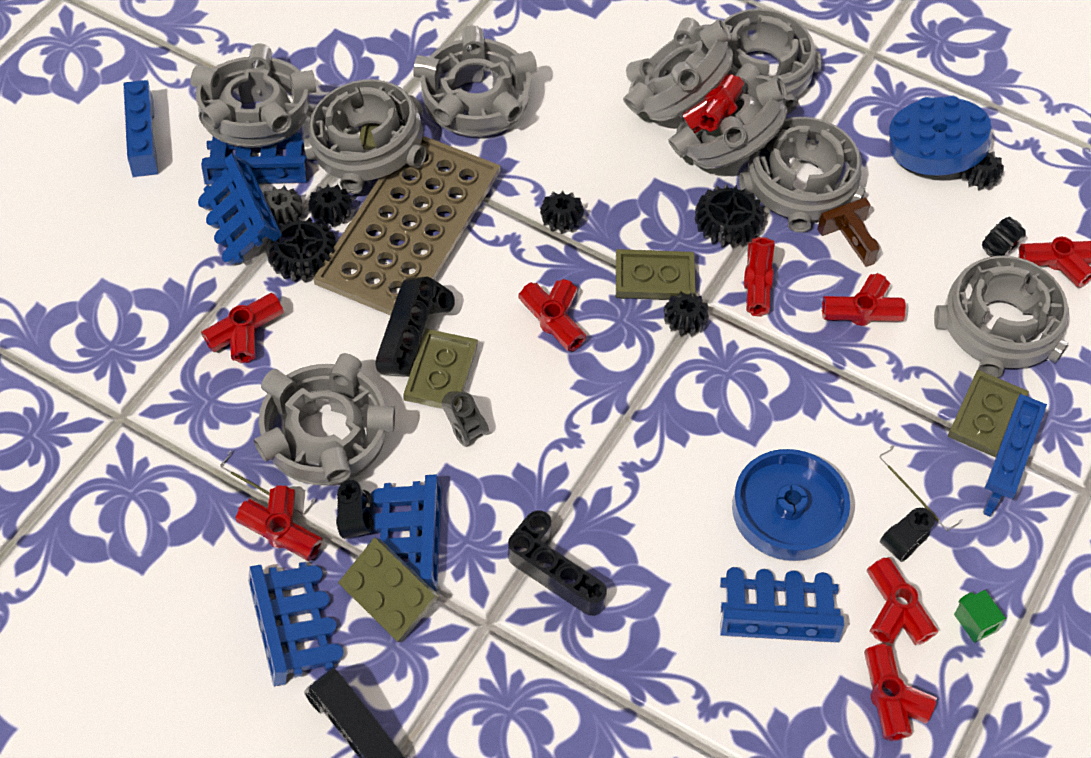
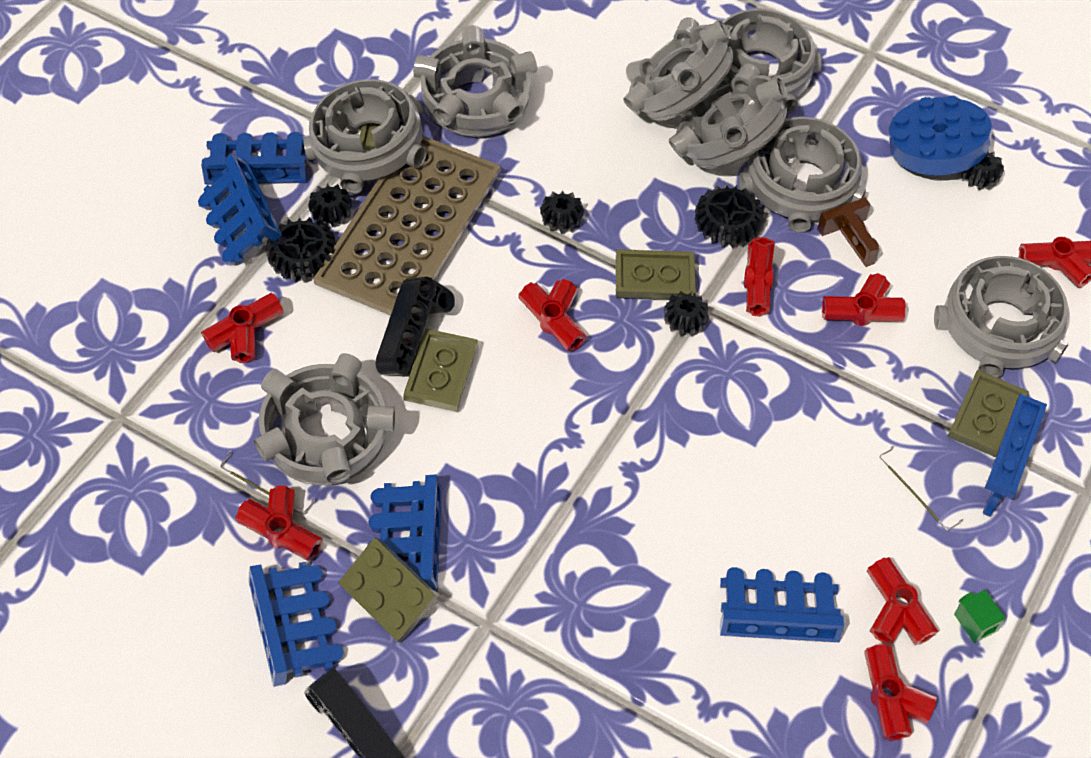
(139, 128): blue arch -> none
(258, 80): light grey piece -> none
(284, 204): dark grey gear -> none
(354, 510): black piece -> none
(468, 420): dark grey piece -> none
(585, 593): black beam -> none
(716, 106): red piece -> none
(775, 525): blue piece -> none
(908, 533): black piece -> none
(1004, 237): black gear -> none

